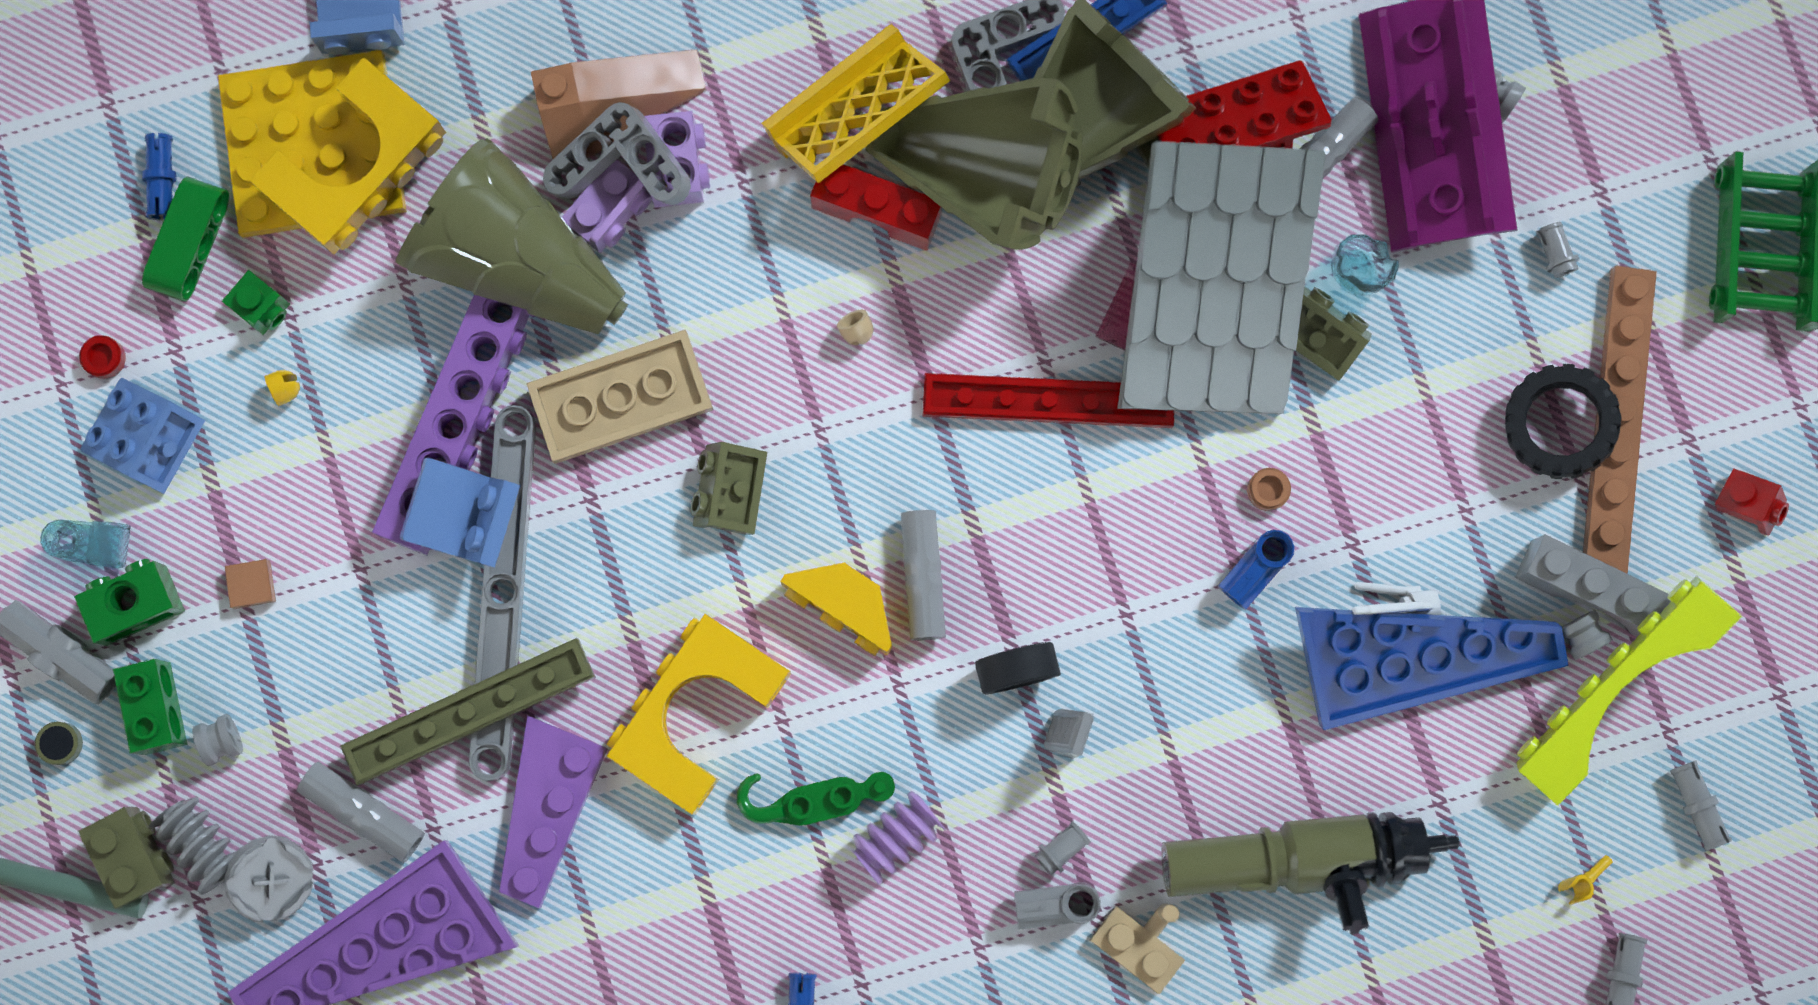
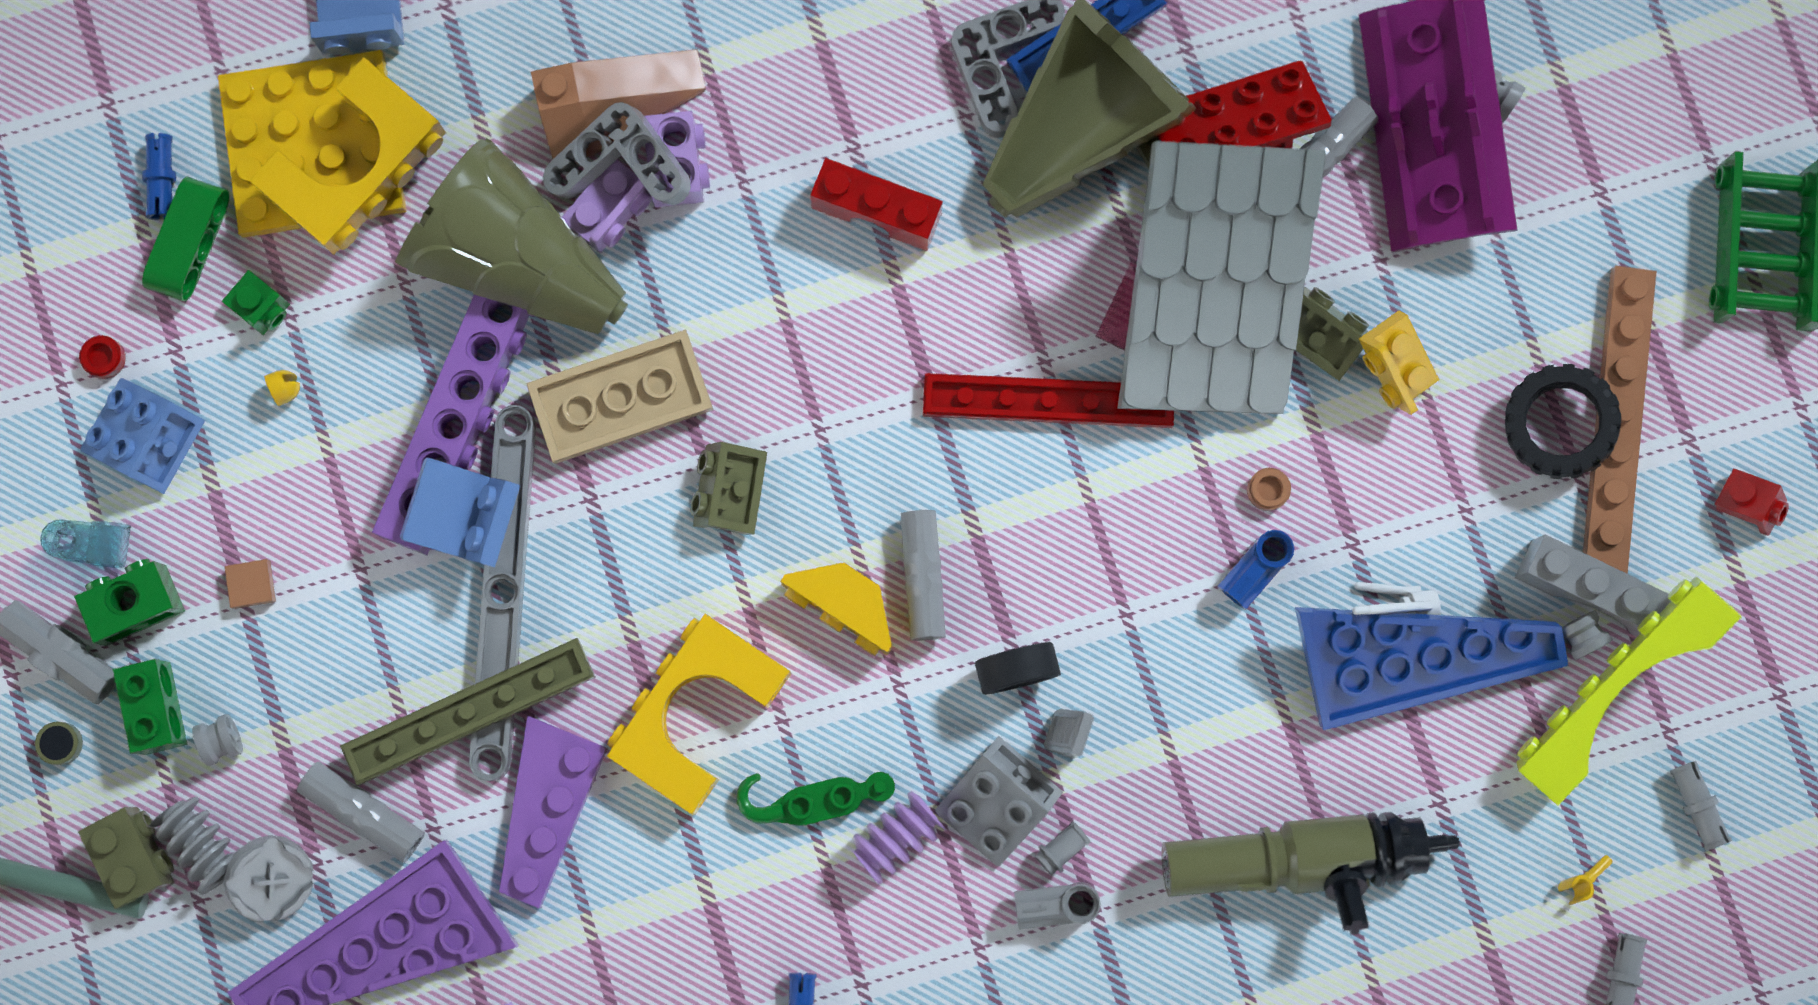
(851, 87): yellow fence -> none
(856, 327): tan hinge -> none
(992, 157): olive cone -> none
(999, 801): none -> light grey bracket
(1139, 947): tan plate -> none
(1363, 265): clear light blue hair -> none
(1398, 361): none -> yellow bracket
(1557, 250): light grey pin -> none

